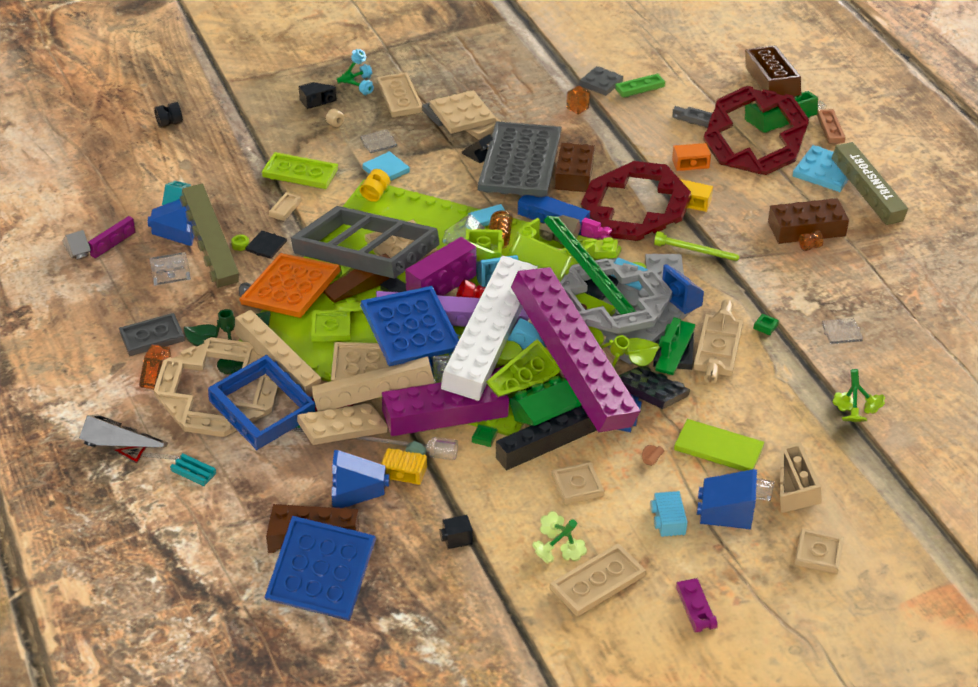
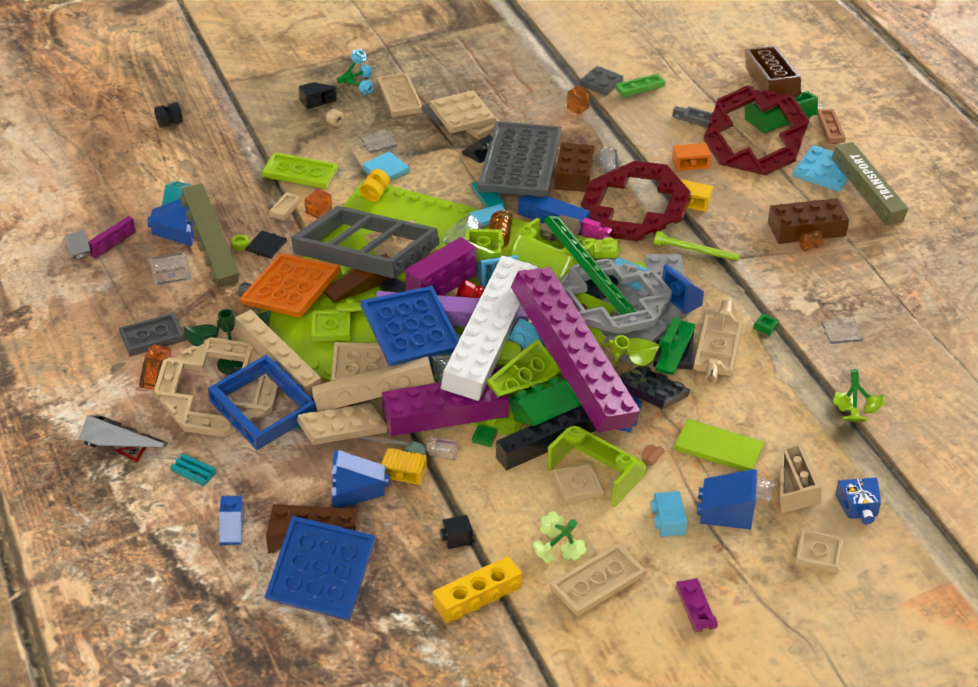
(231, 520): none -> slope
(318, 203): none -> clear orange brick
(477, 589): none -> yellow brick
(487, 199): none -> teal tile
(606, 160): none -> clear slope
(630, 467): none -> lime windscreen
(859, 498): none -> blue torso

